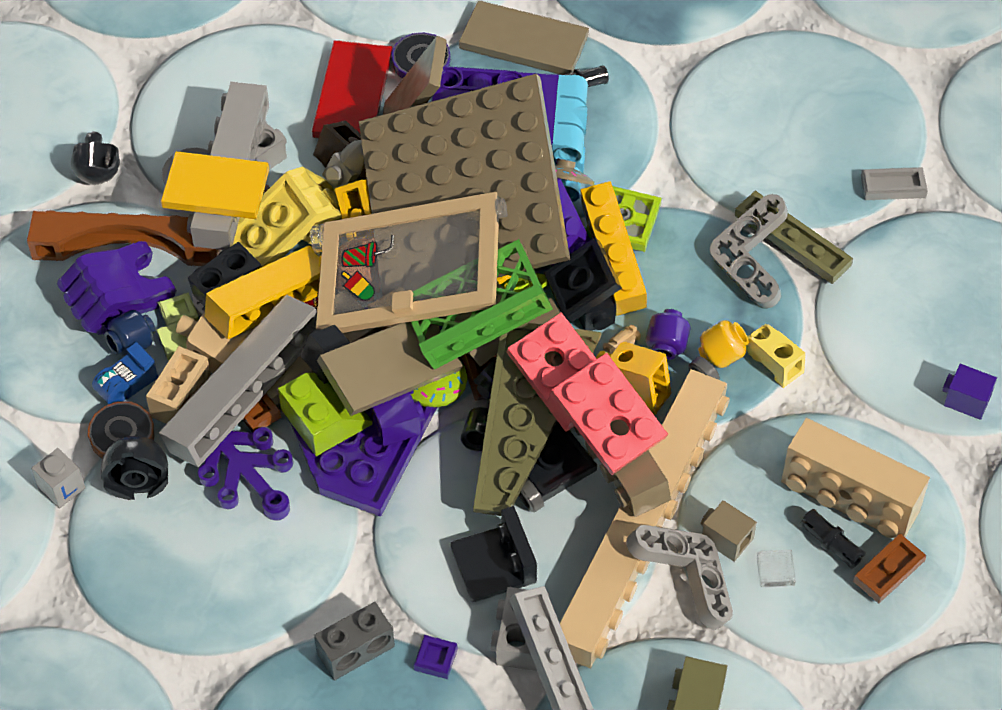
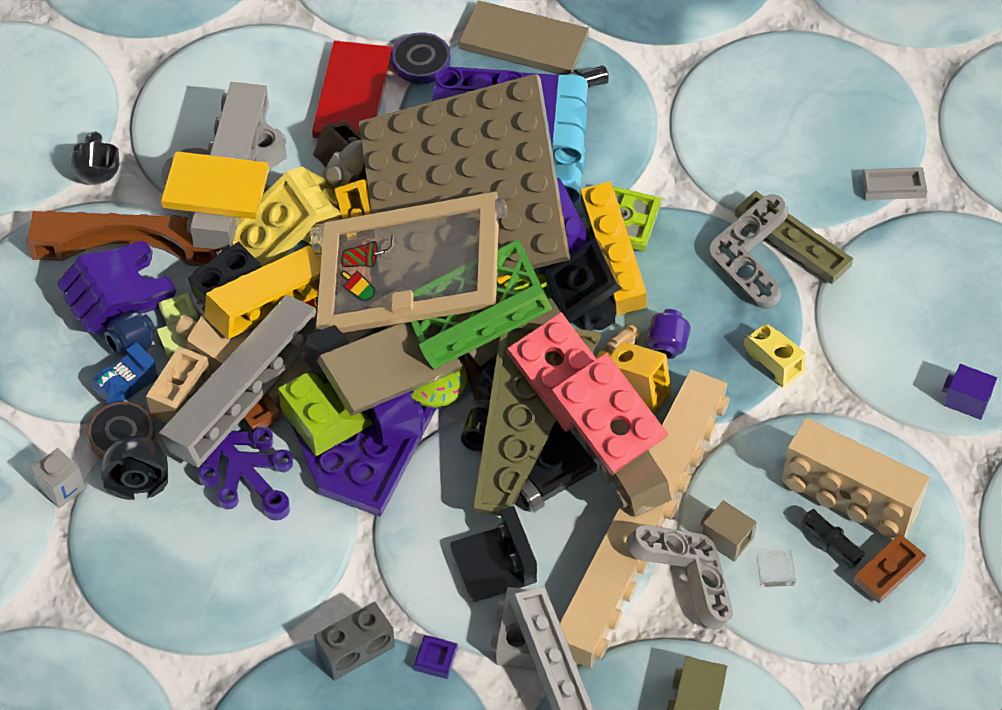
(421, 80): dark tan tile -> none
(566, 170): dark tan dish -> none
(703, 366): dark grey tile -> none
(723, 343): yellow head -> none

